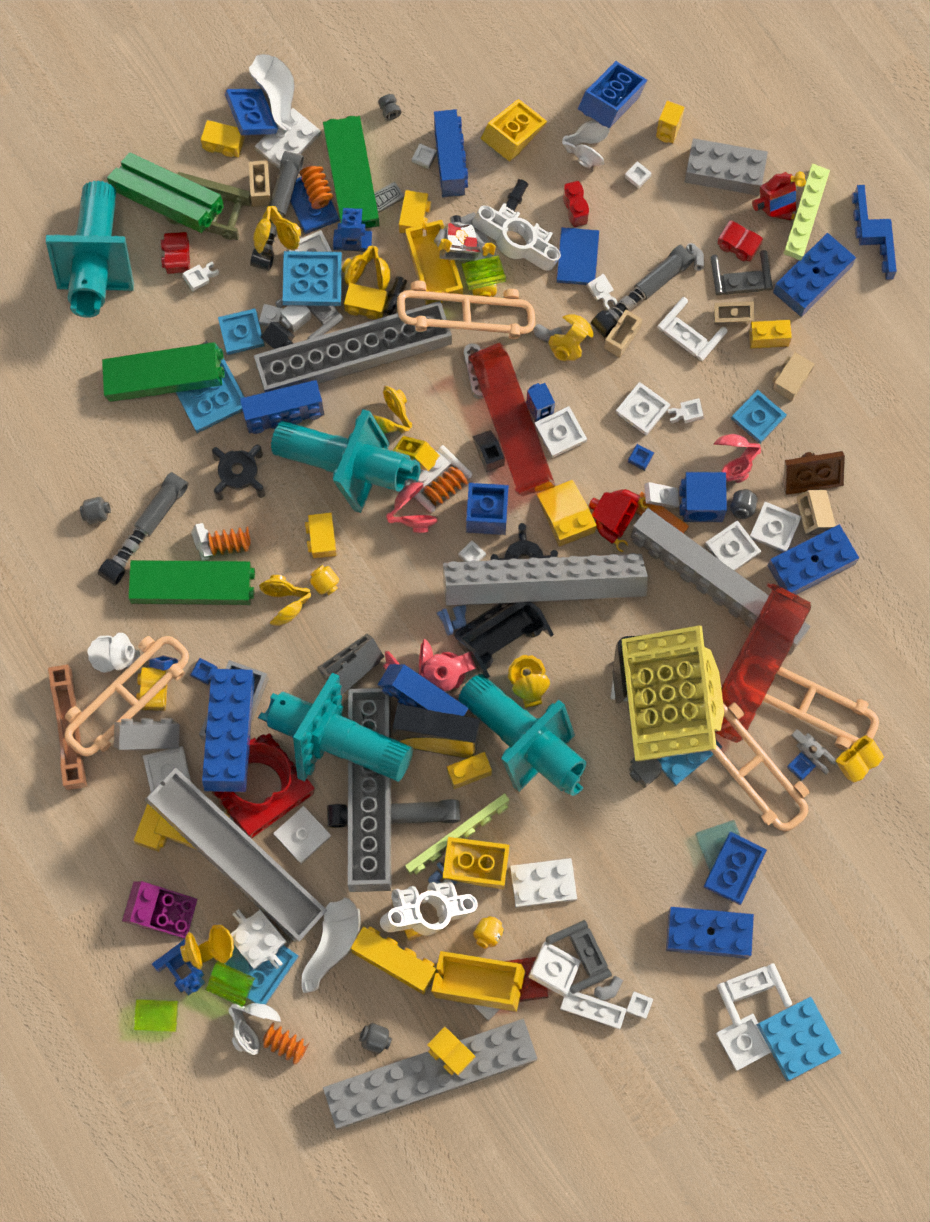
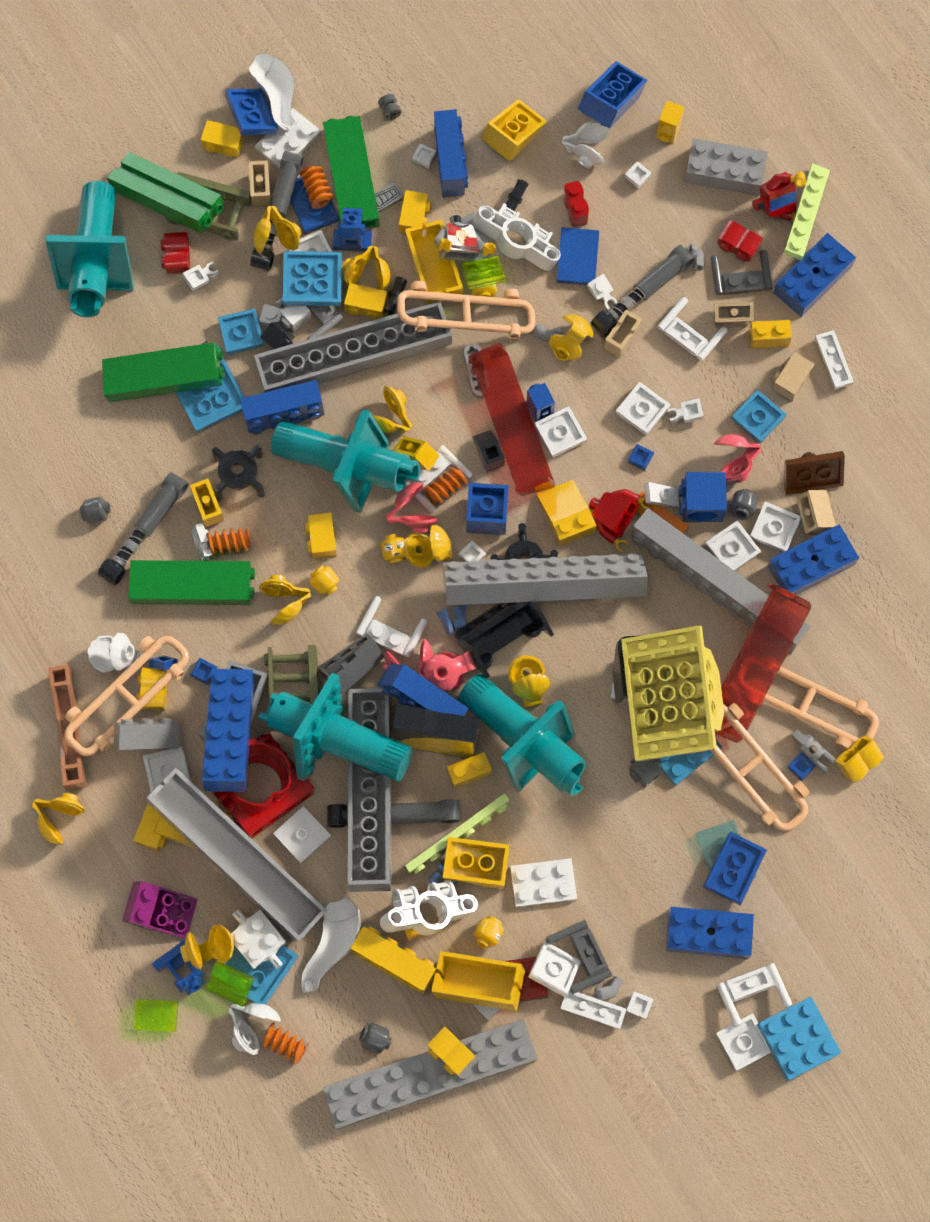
(65, 804): none -> yellow animal
(207, 502): none -> yellow brick
(309, 676): none -> olive fence
(387, 636): none -> white plate
(392, 548): none -> yellow head
(436, 547): none -> yellow animal
(834, 360): none -> white plate
(874, 232): blue bracket -> none

